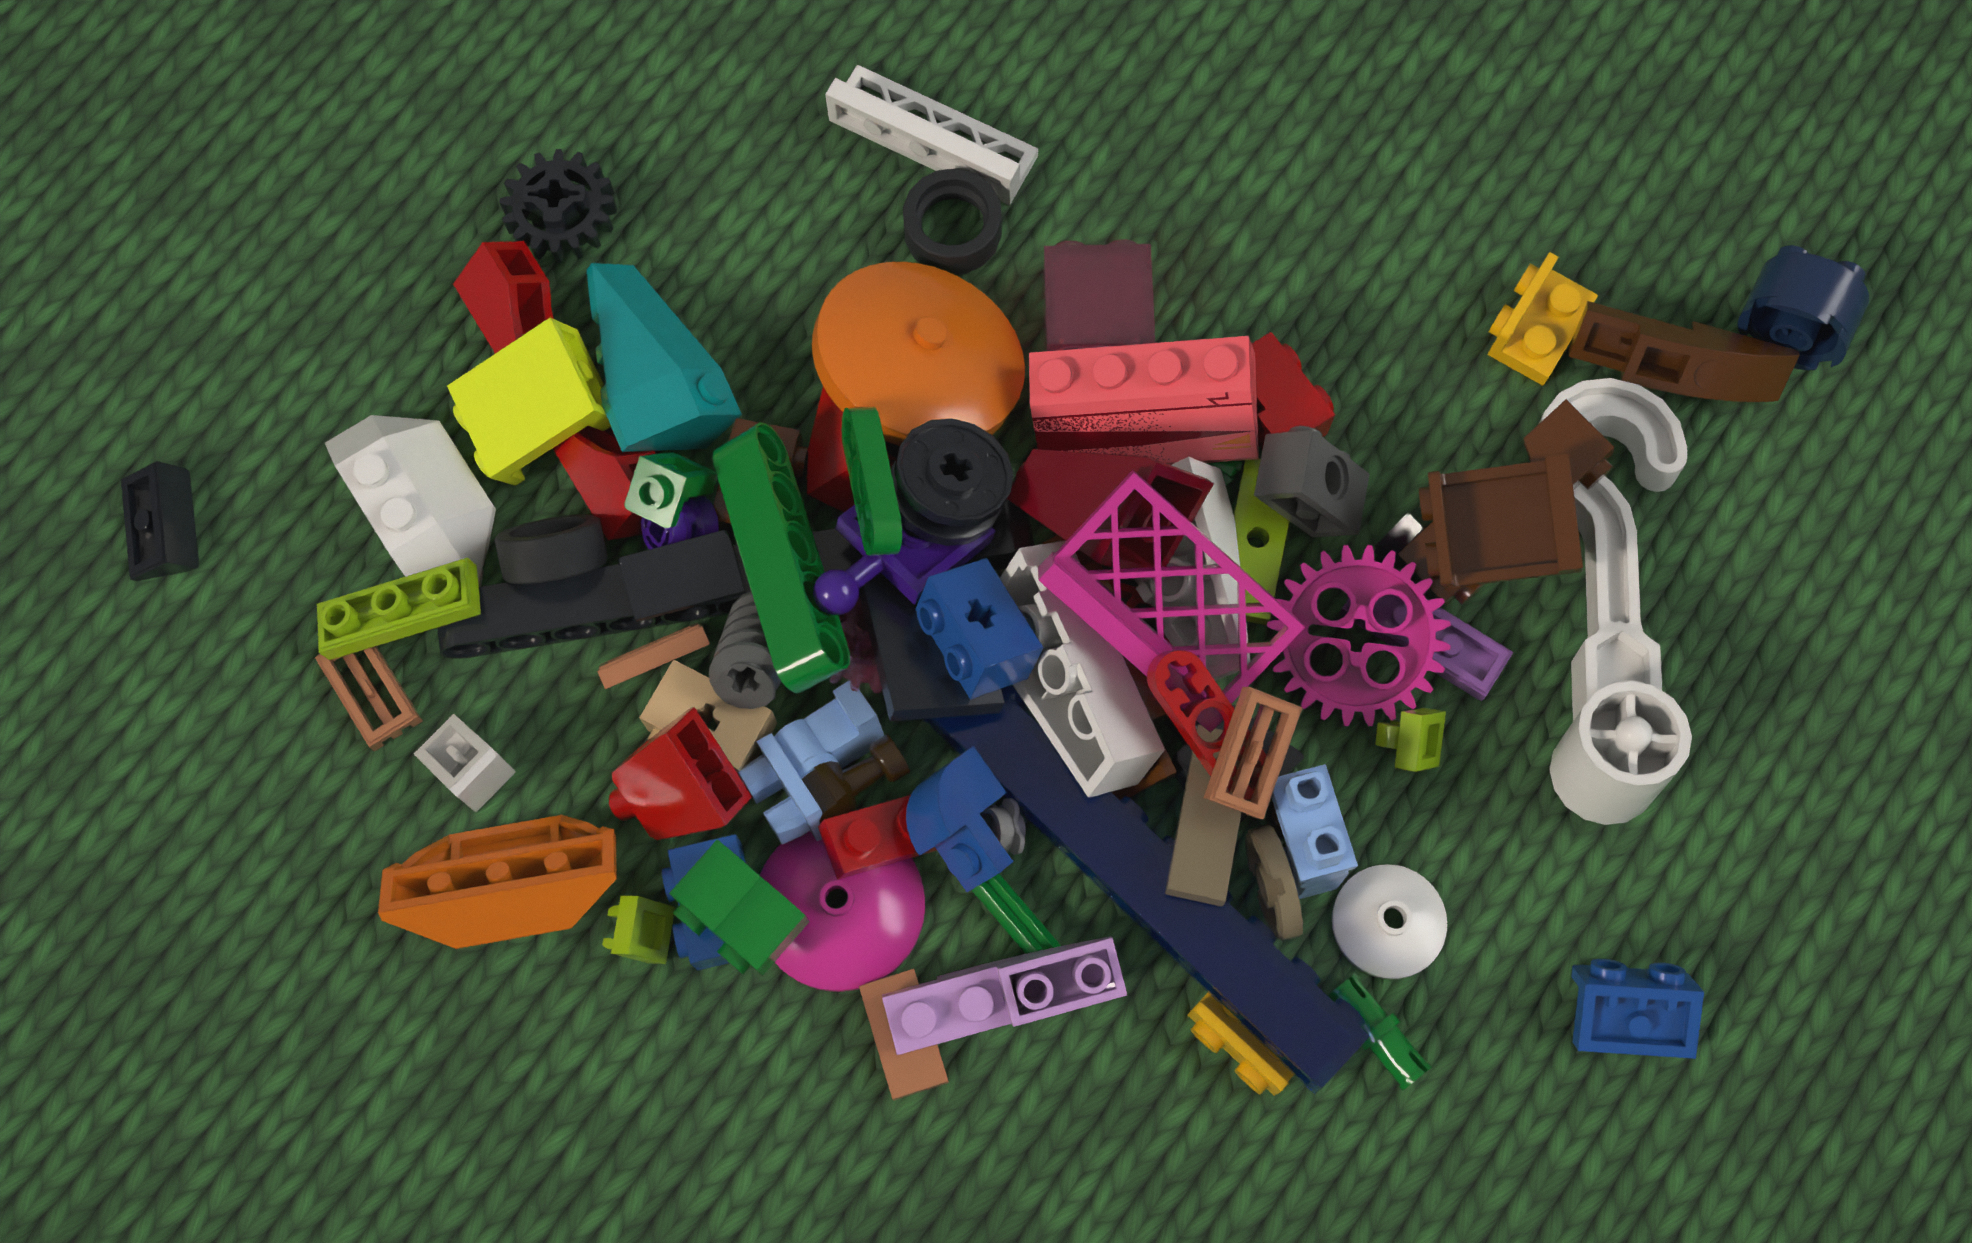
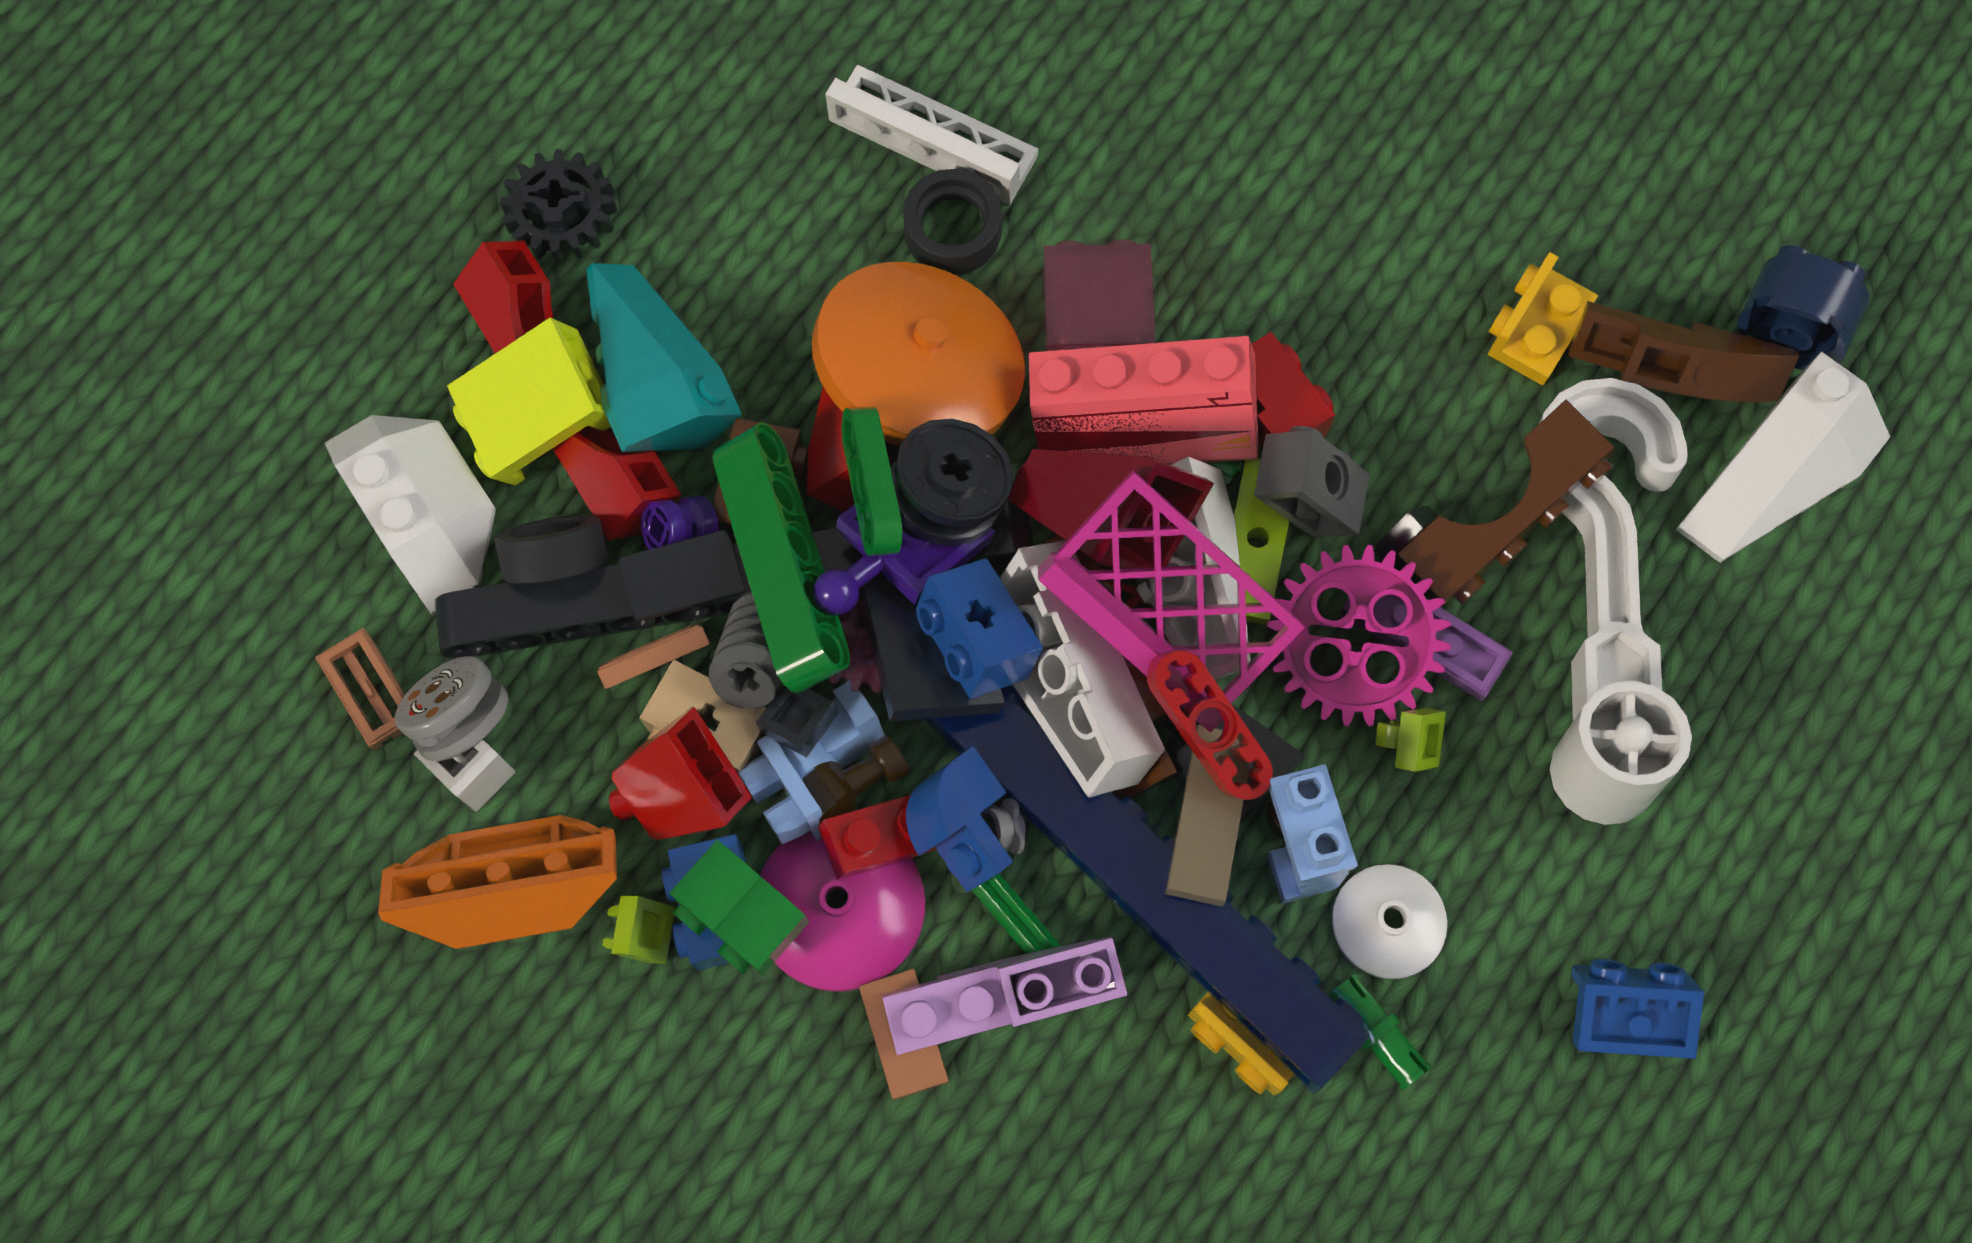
(159, 521): black slope -> none
(398, 609): lime tile -> none
(451, 708): none -> light grey head
(664, 484): green bracket -> none
(797, 719): none -> black tile
(1232, 744): nougat tile -> none
(1275, 881): dark tan tile -> none
(1502, 523): reddish brown panel -> none
(1801, 452): none -> white wedge

